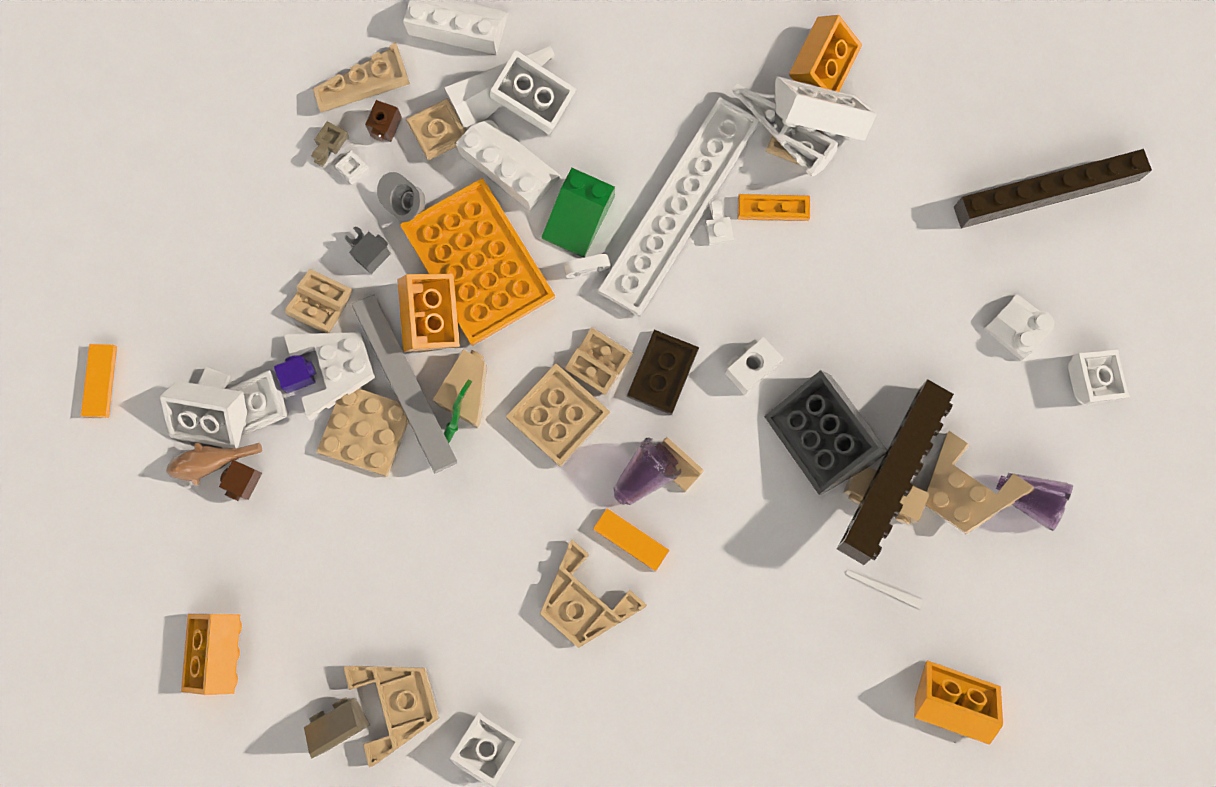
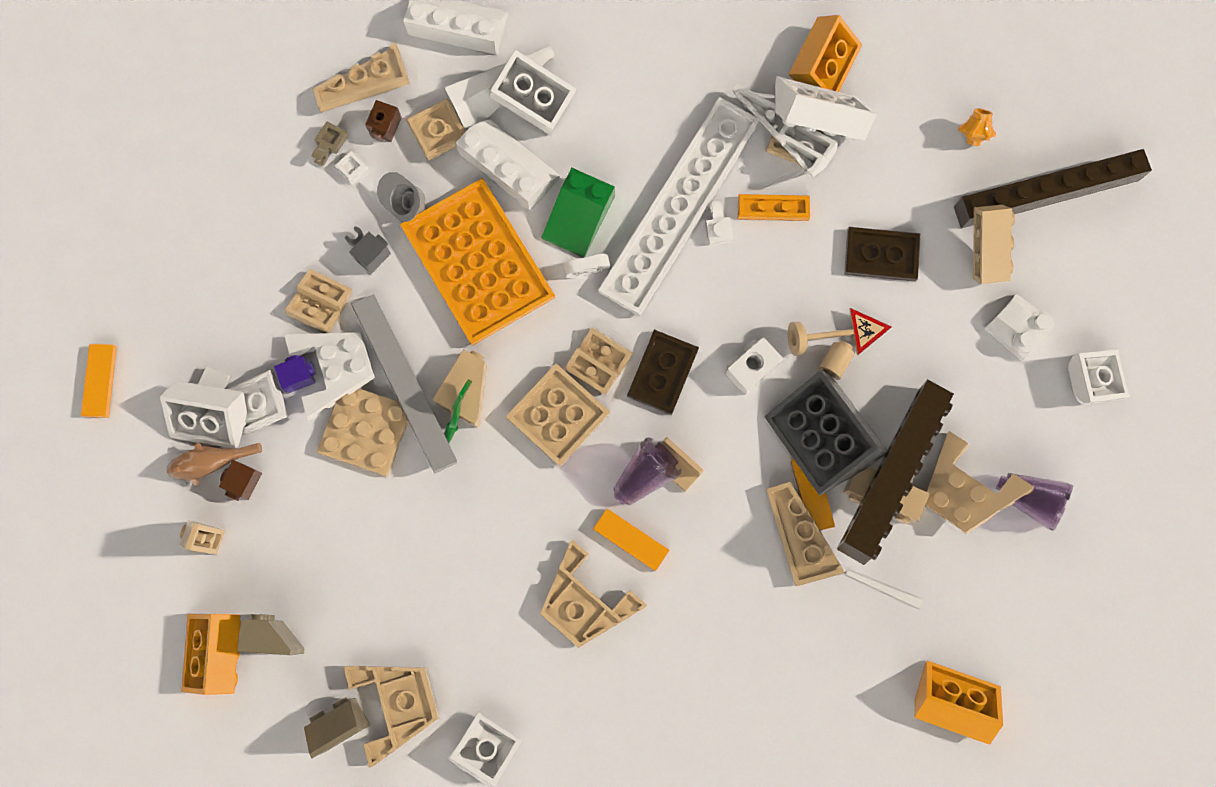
(201, 537): none -> tan slope
(267, 636): none -> dark tan slope
(428, 312): light orange slope -> none
(803, 542): none -> tan wing
(816, 504): none -> light orange tile
(837, 359): none -> tan brick
(864, 328): none -> tan piece
(882, 254): none -> dark brown tile
(978, 127): none -> light orange rock
(993, 244): none -> tan brick

